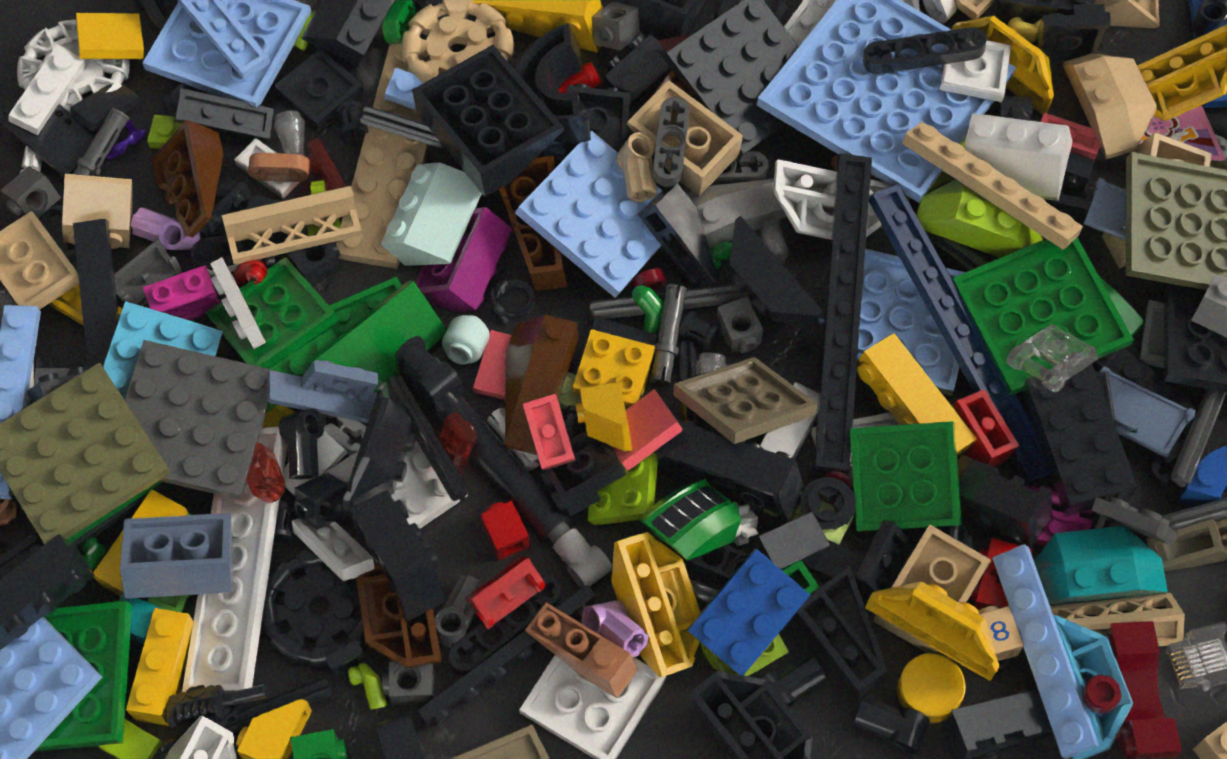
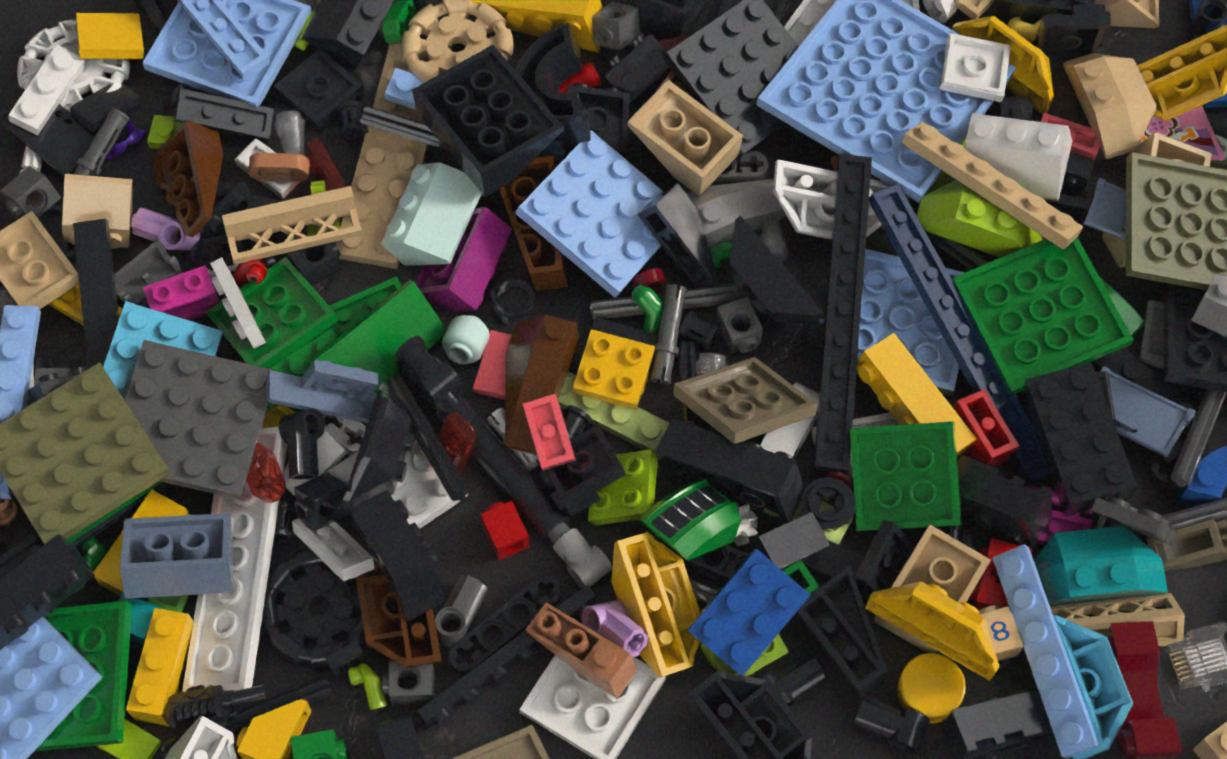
(505, 591): red hinge -> none
(605, 415): yellow slope -> none
(638, 167): tan piece -> none
(649, 427): coral tile -> none
(676, 153): dark grey beam -> none
(923, 46): black beam -> none
(1057, 348): clear plate -> none
(1101, 694): dark red tile -> none

